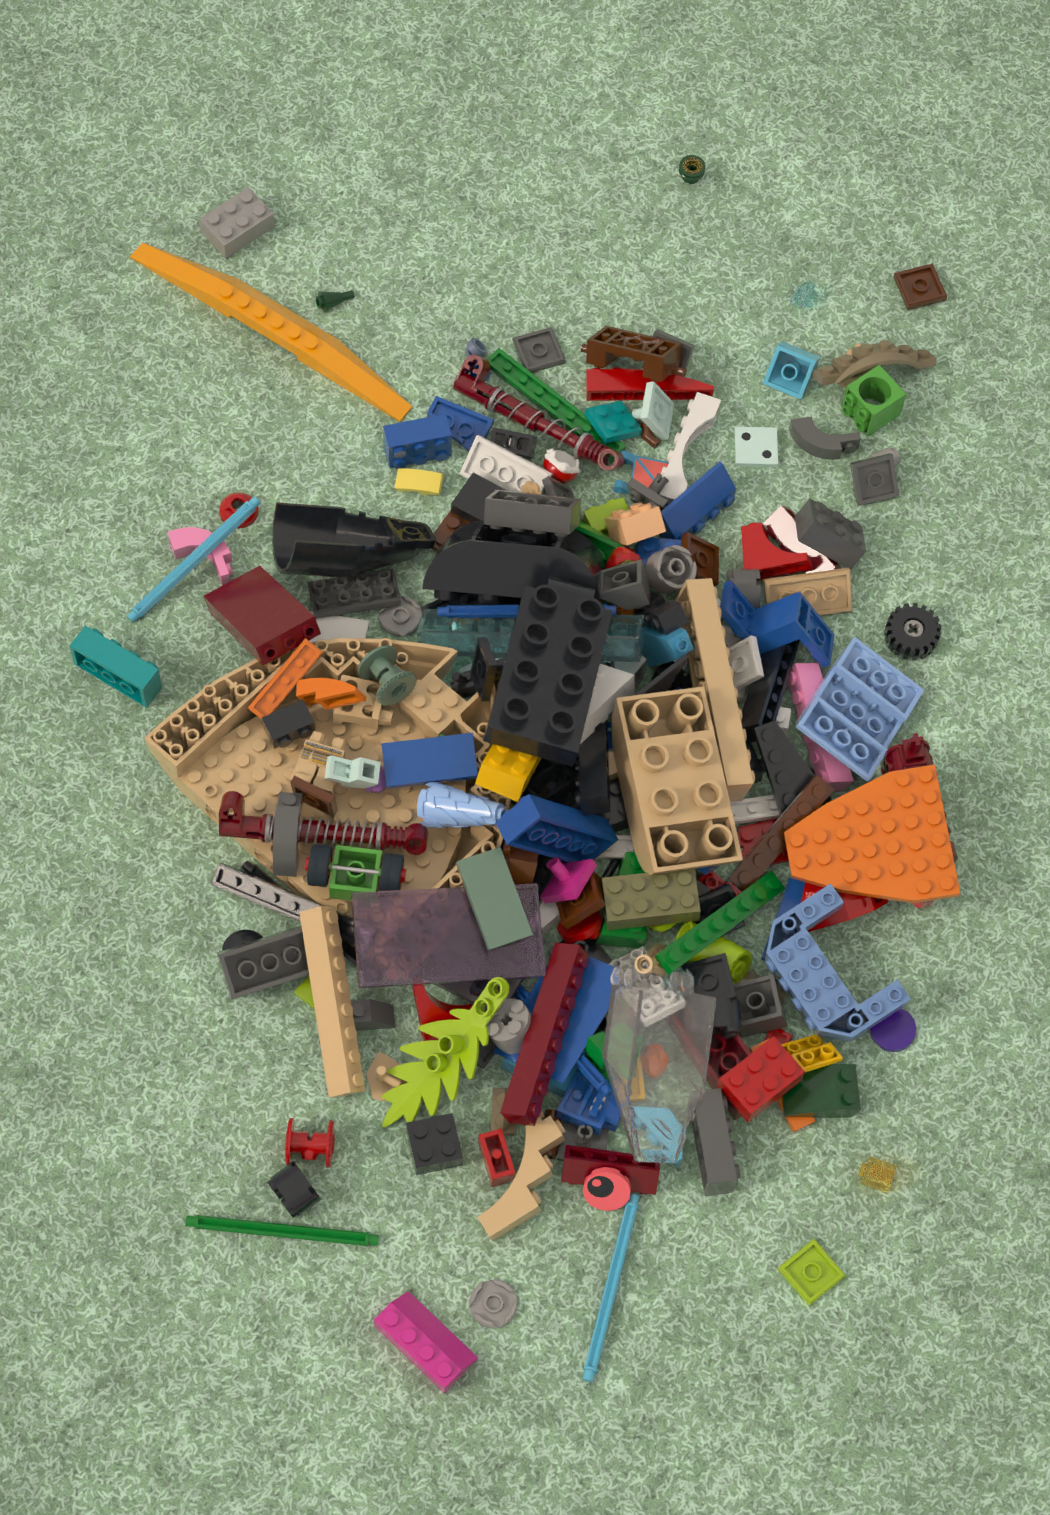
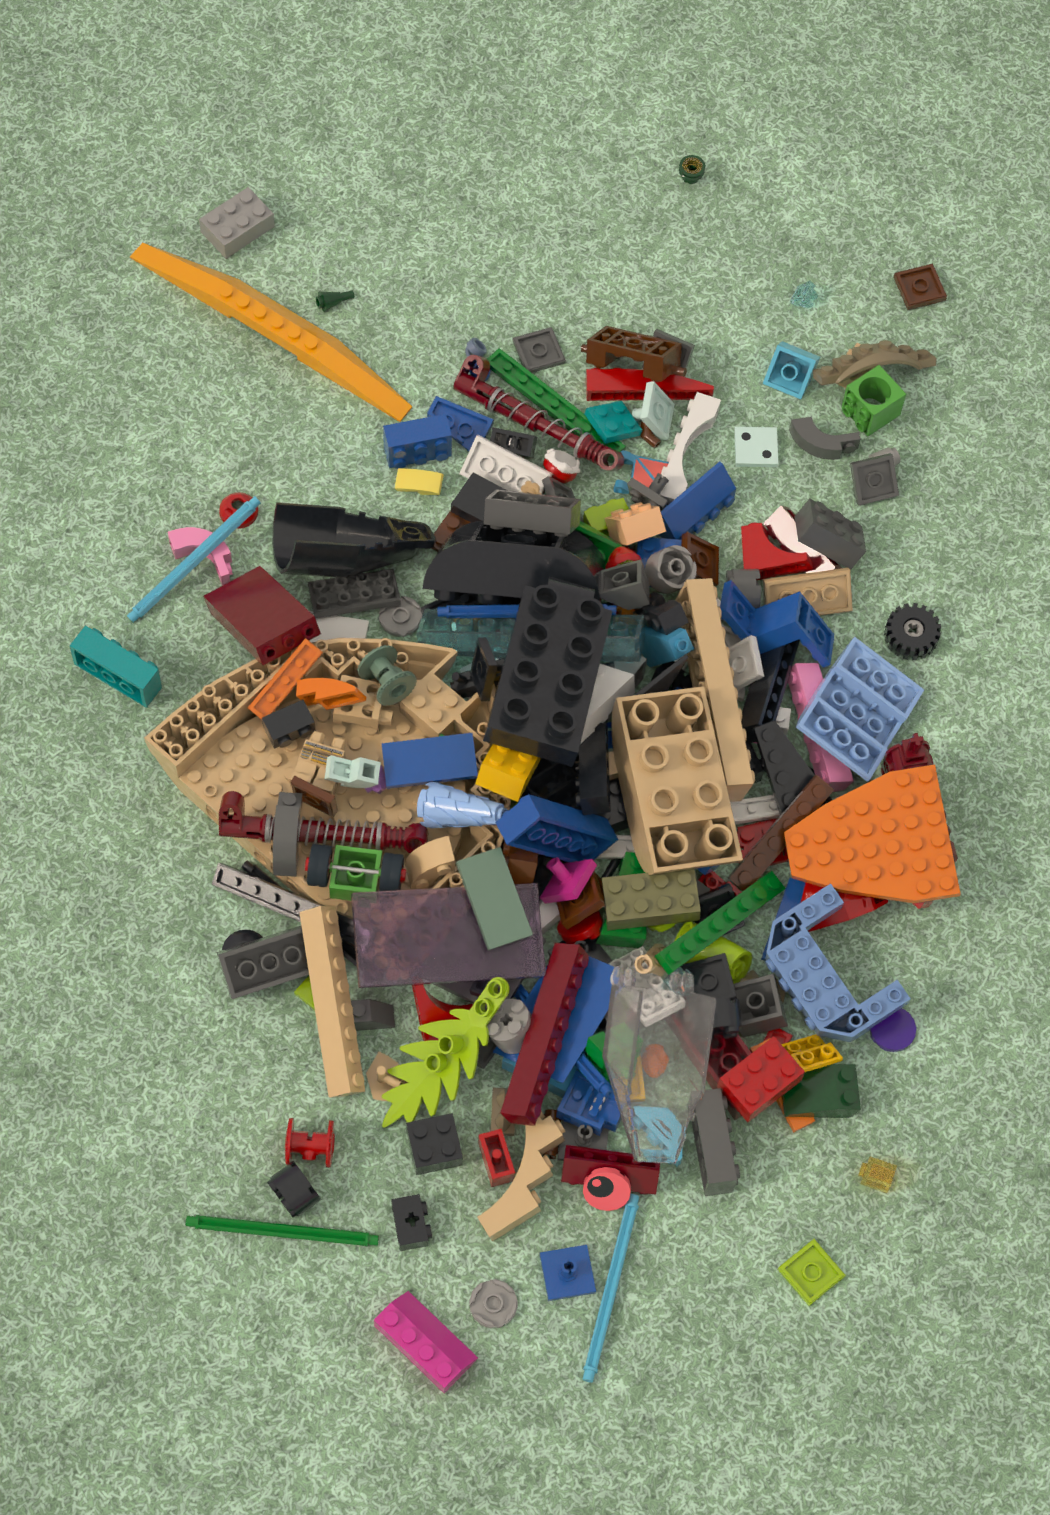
(403, 1210): none -> black brick
(429, 862): none -> tan brick
(567, 1272): none -> blue tile

